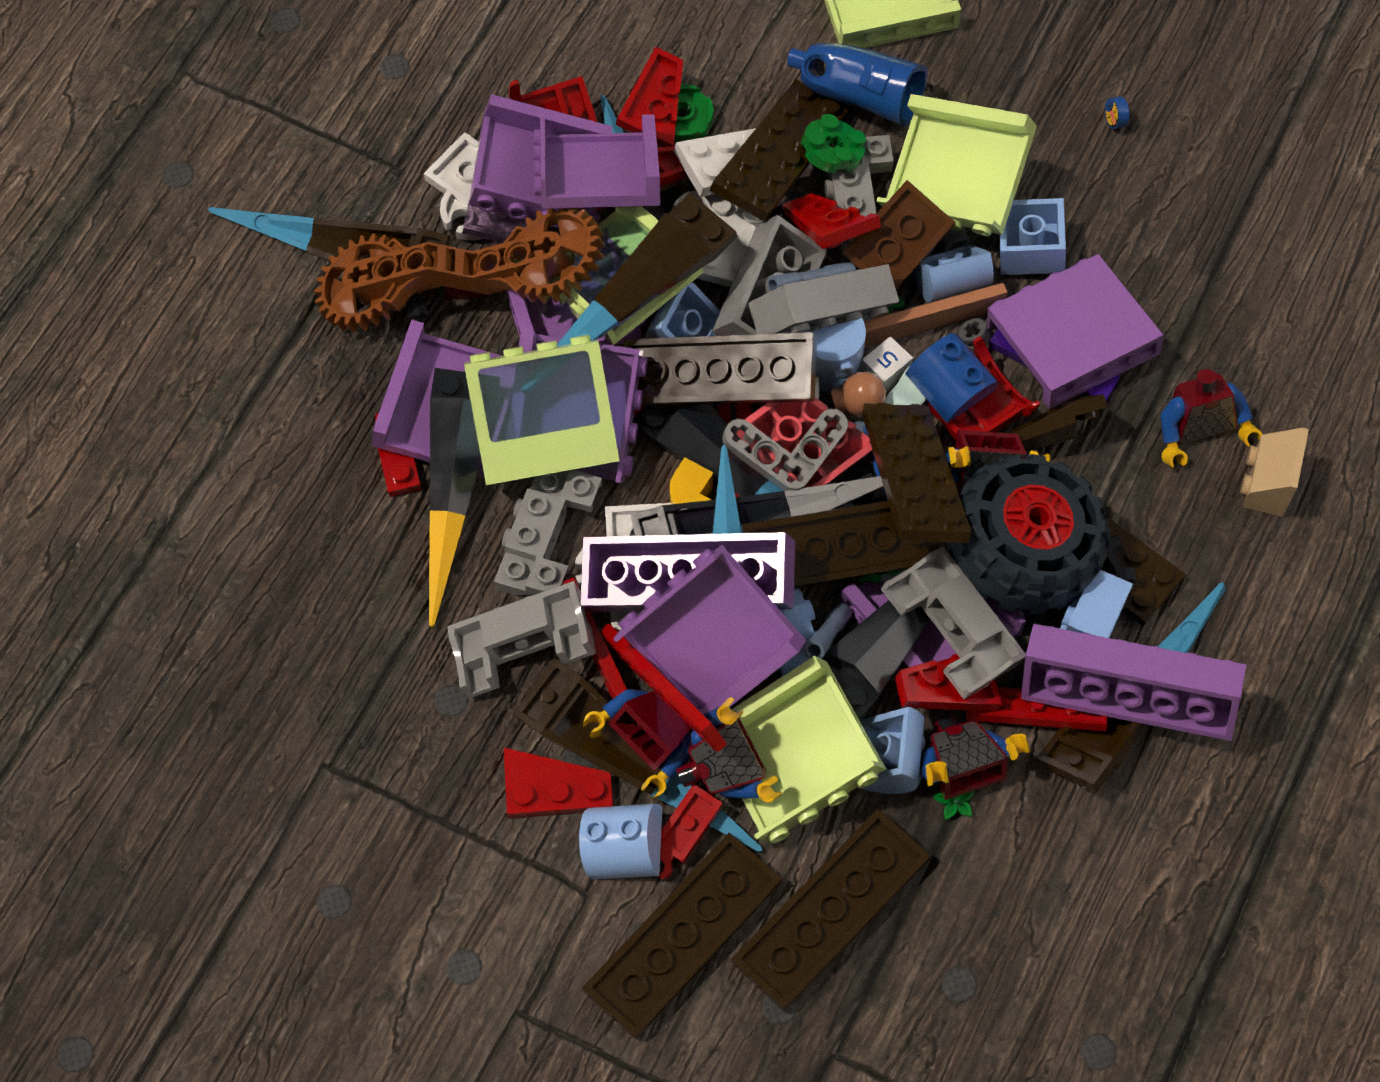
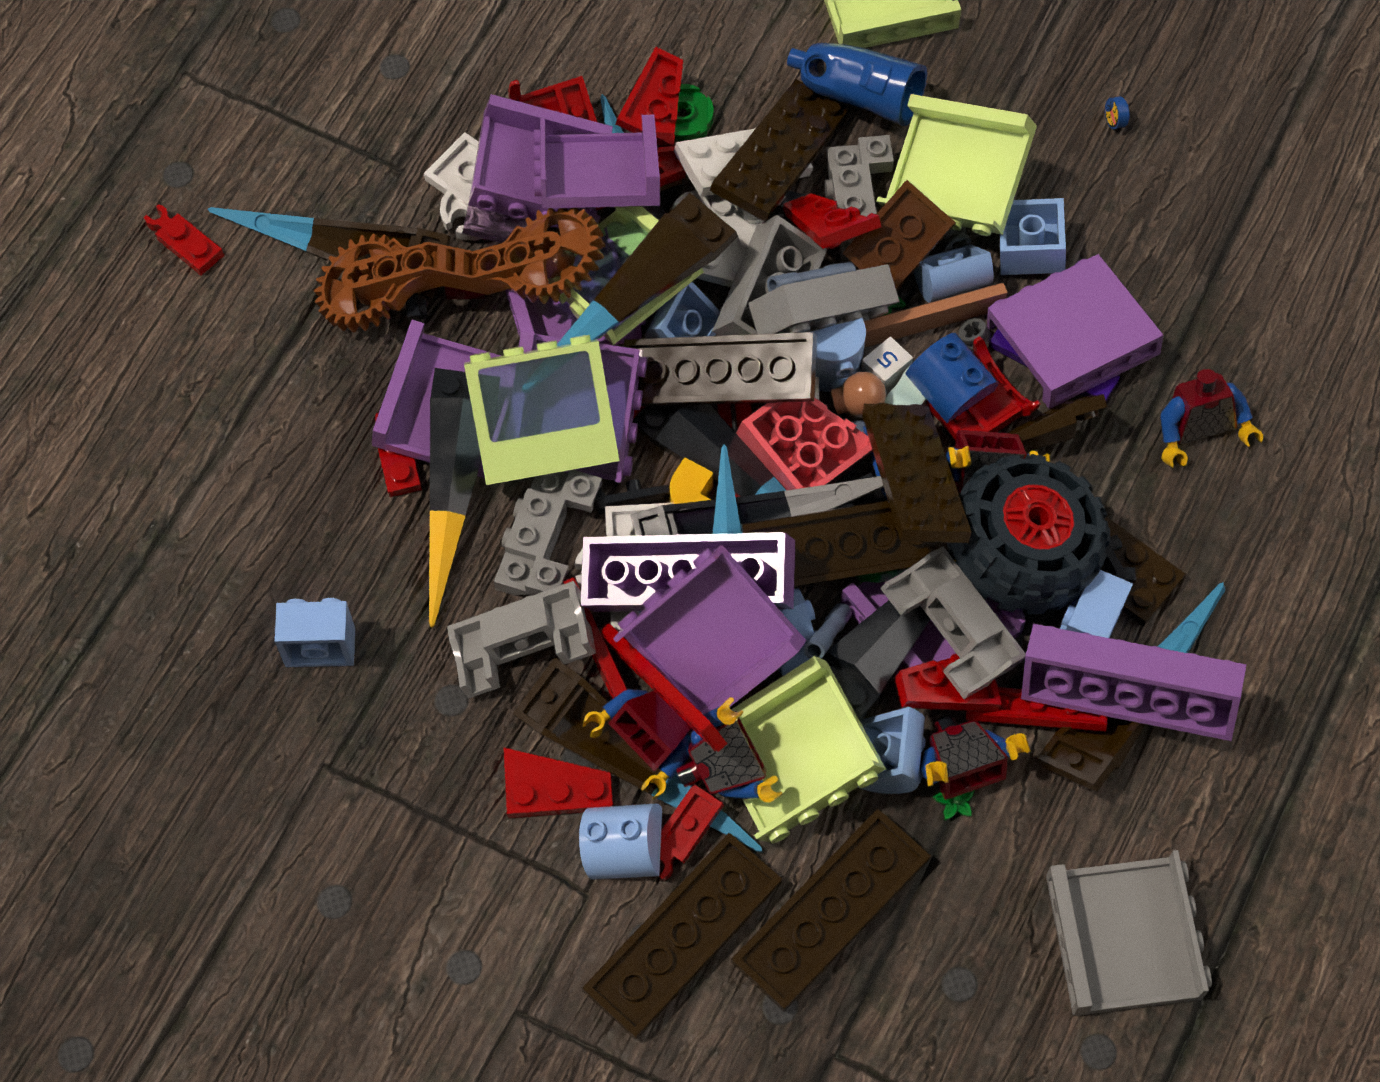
(185, 240): none -> red plate
(315, 633): none -> light blue brick
(634, 496): none -> black piece
(793, 461): light grey beam -> none
(848, 142): green plate -> none
(1128, 935): none -> light grey panel
(1274, 471): tan slope -> none

